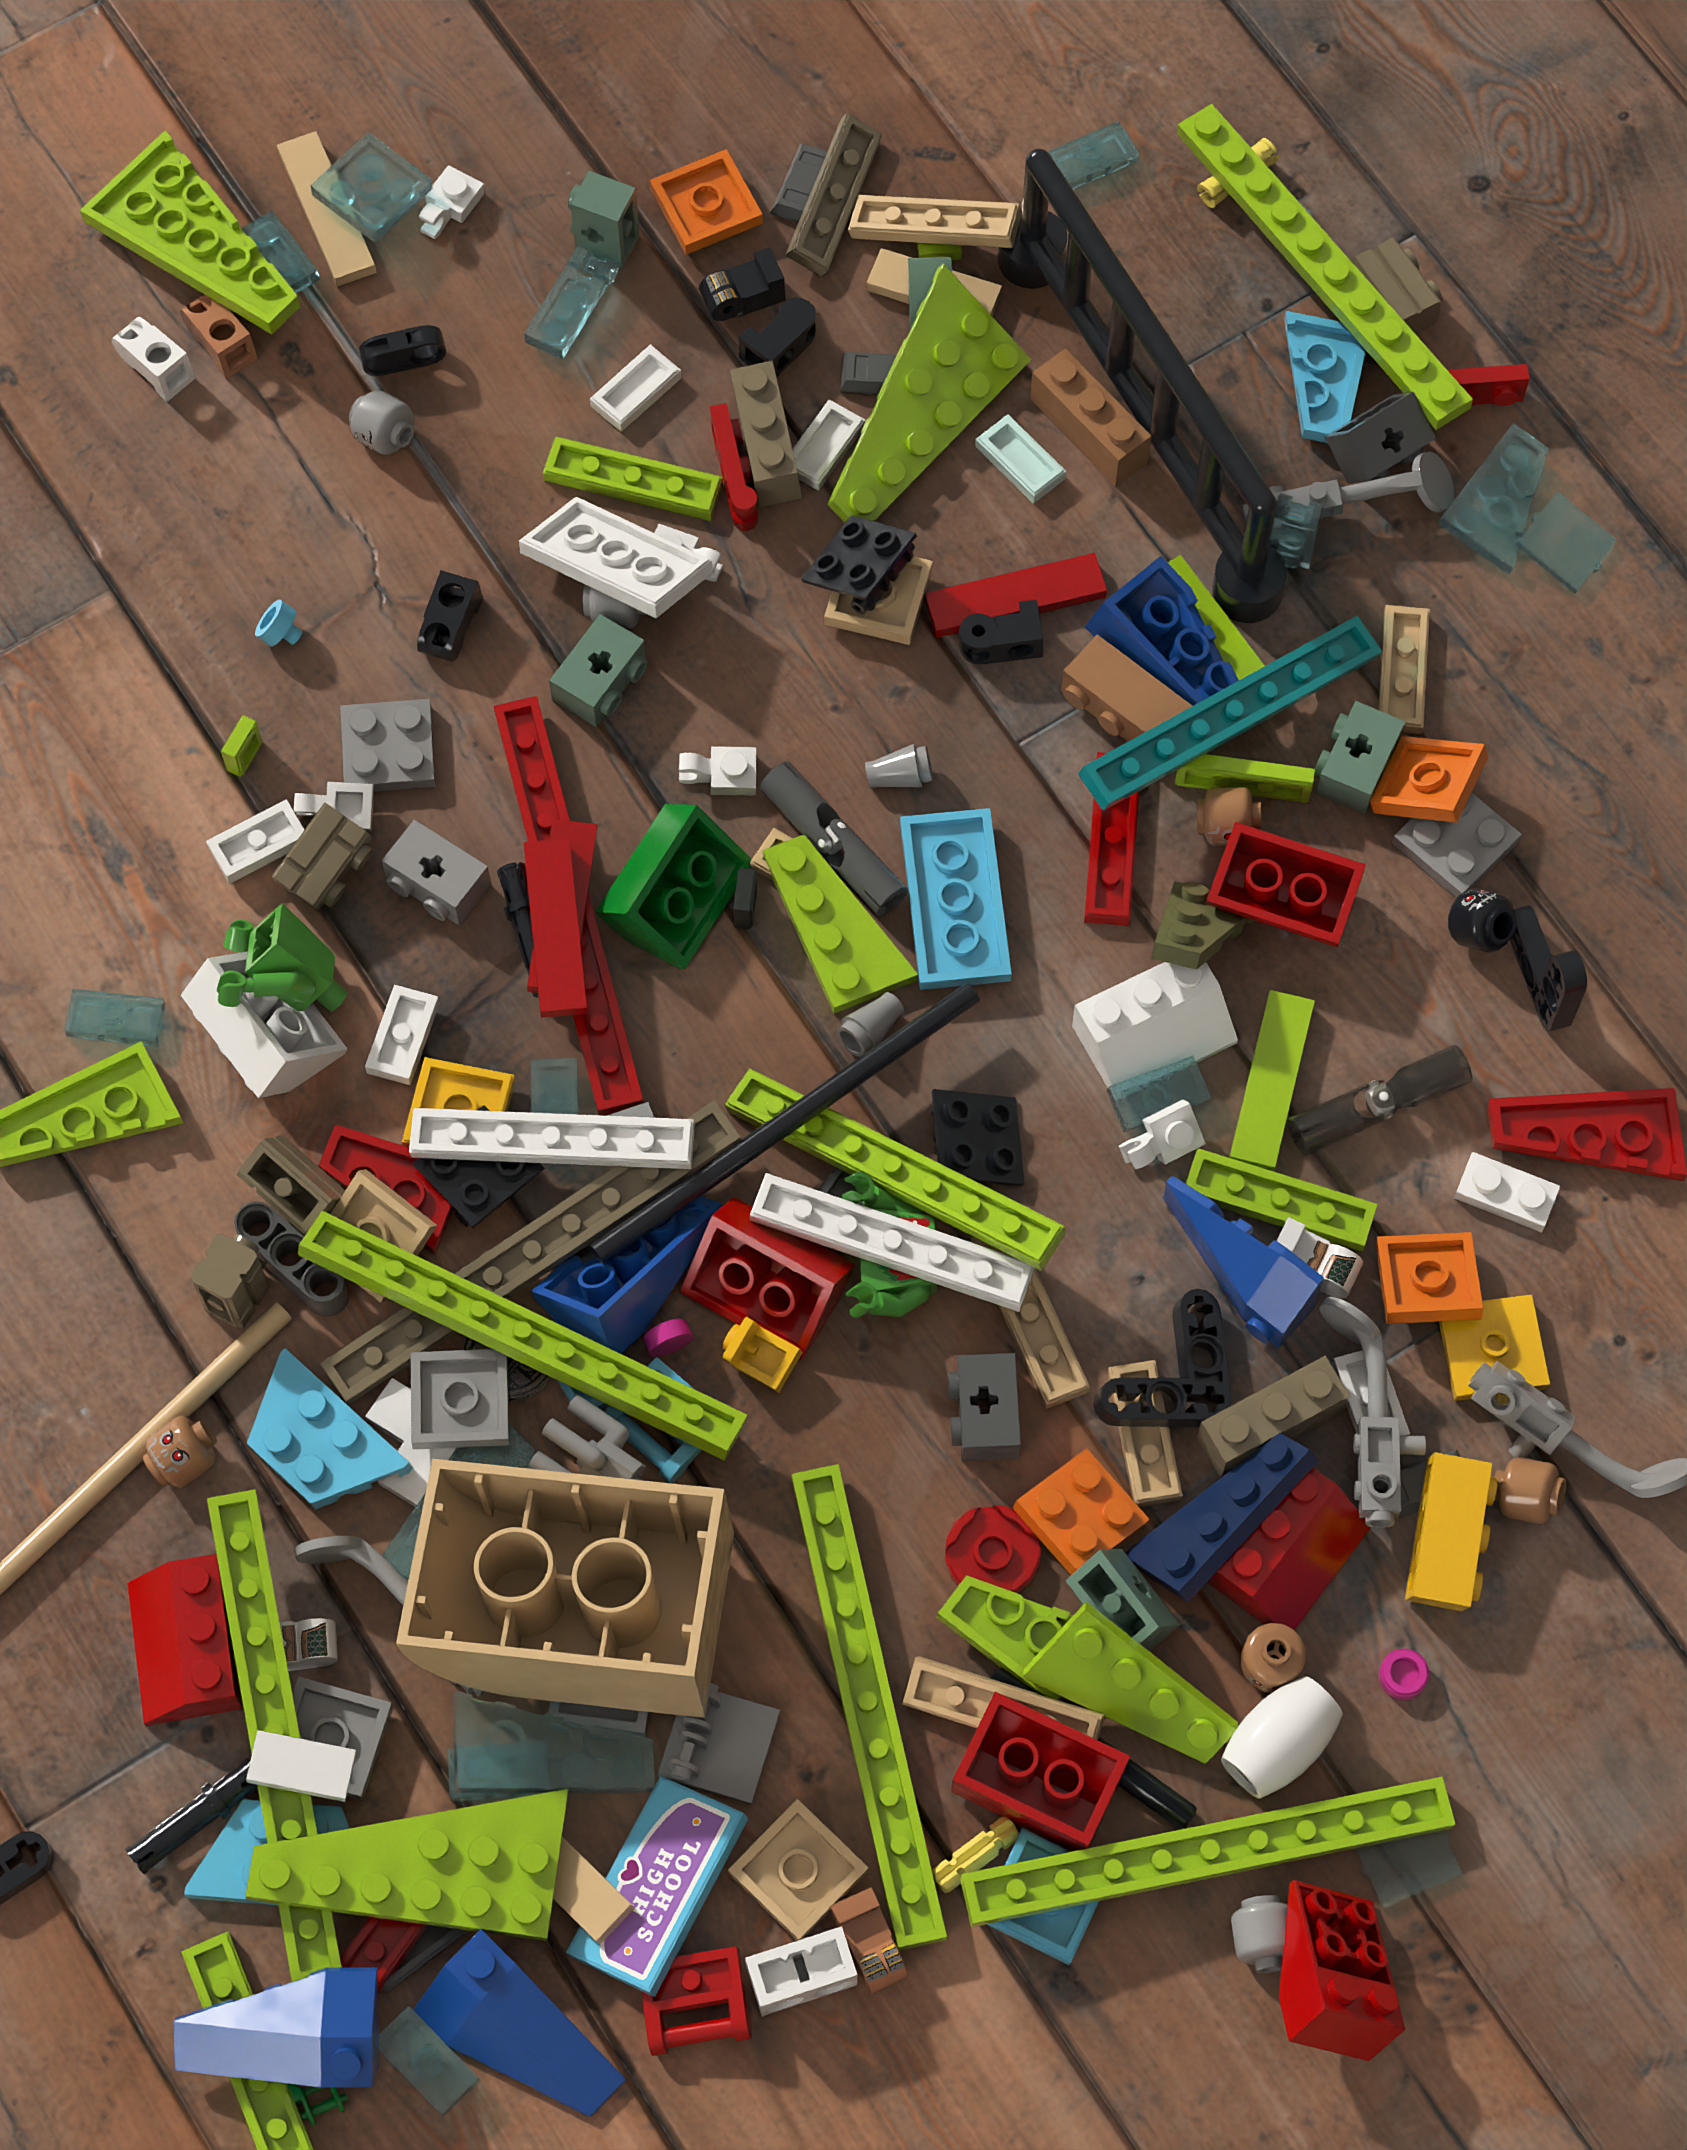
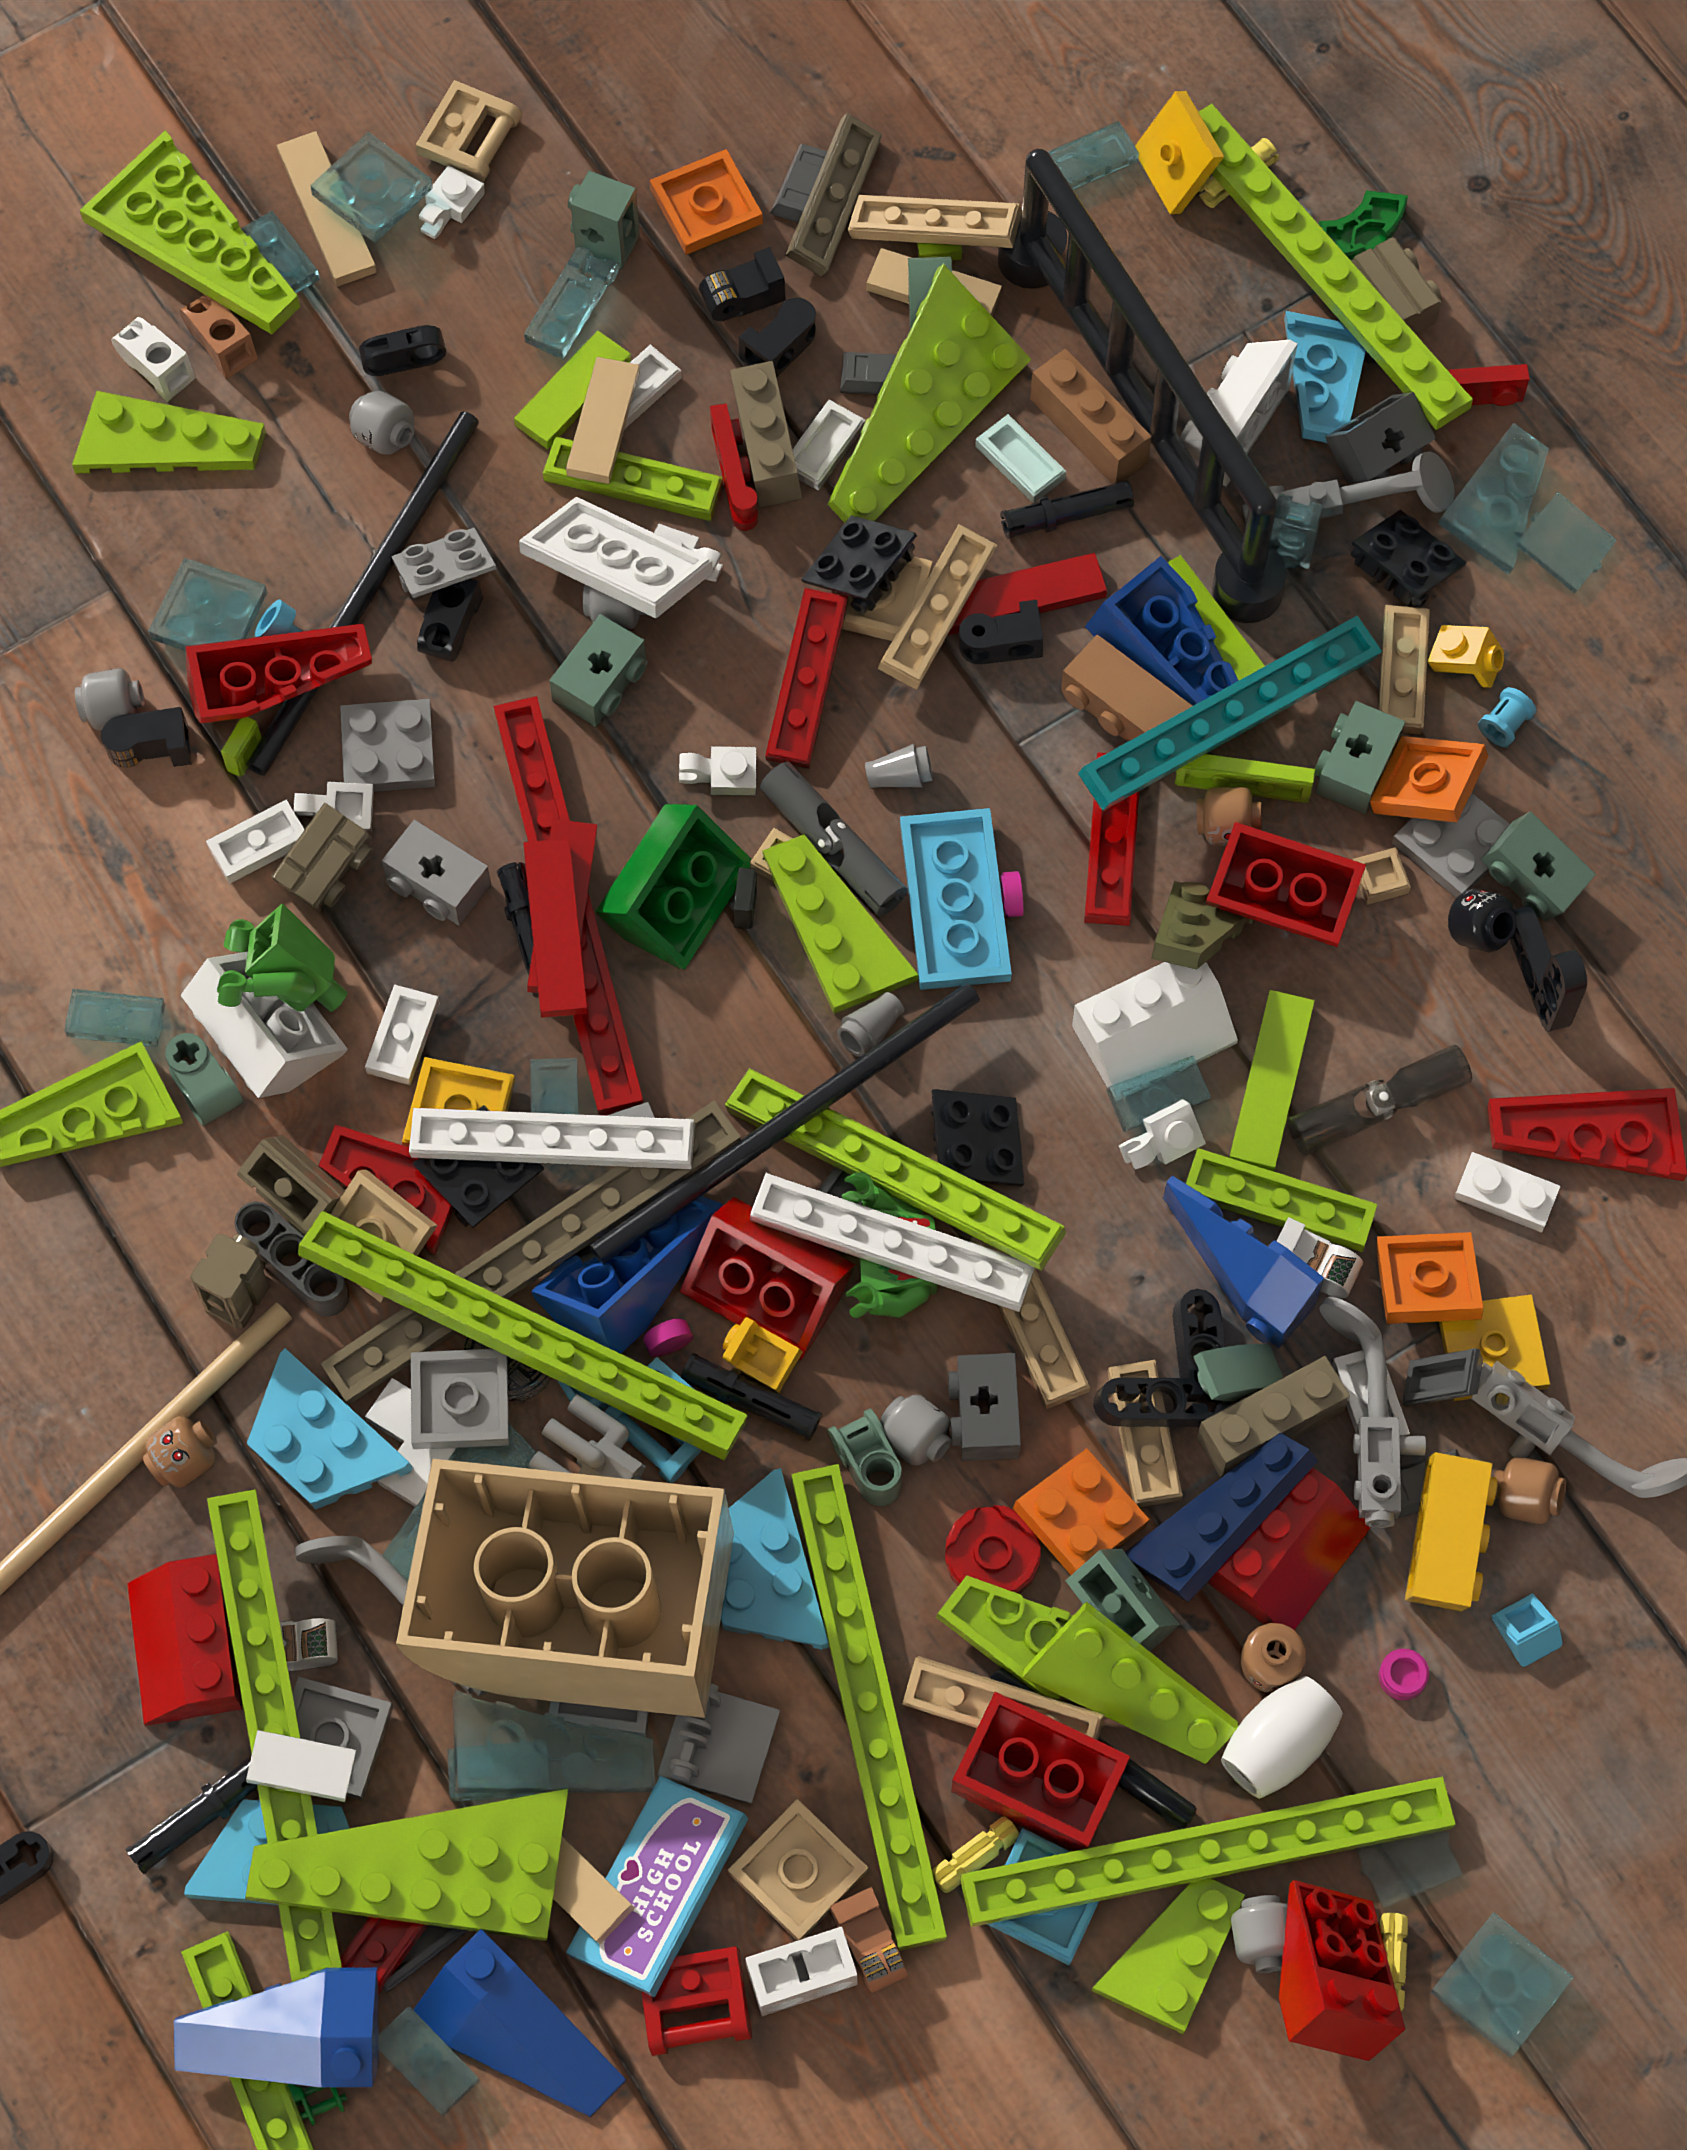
(107, 696): none -> light grey head
(147, 737): none -> black leg
(148, 434): none -> lime wing
(204, 1083): none -> sand green piece
(206, 607): none -> clear light blue plate
(260, 672): none -> red wedge
(371, 578): none -> black piece
(443, 562): none -> light grey hinge
(457, 123): none -> tan plate
(564, 395): none -> lime tile
(602, 420): none -> tan tile
(751, 1396): none -> black pin
(768, 1572): none -> medium azure wing
(807, 678): none -> red tile
(866, 1450): none -> sand green piece
(916, 1429): none -> light grey head
(937, 607): none -> tan tile
(1011, 894): none -> dark pink tile
(1050, 513): none -> black pin
(1174, 1956): none -> lime wing
(1178, 152): none -> yellow plate
(1237, 1371): none -> sand green slope
(1249, 393): none -> white slope
(1368, 224): none -> green tile
(1383, 876): none -> tan tile
(1393, 1930): none -> light yellow axle
(1408, 555): none -> black hinge
(1443, 1377): none -> dark grey tile
(1468, 652): none -> yellow bracket
(1502, 1985): none -> clear light blue plate
(1507, 717): none -> medium azure bush
(1528, 1629): none -> medium azure slope
(1532, 845): none -> sand green brick

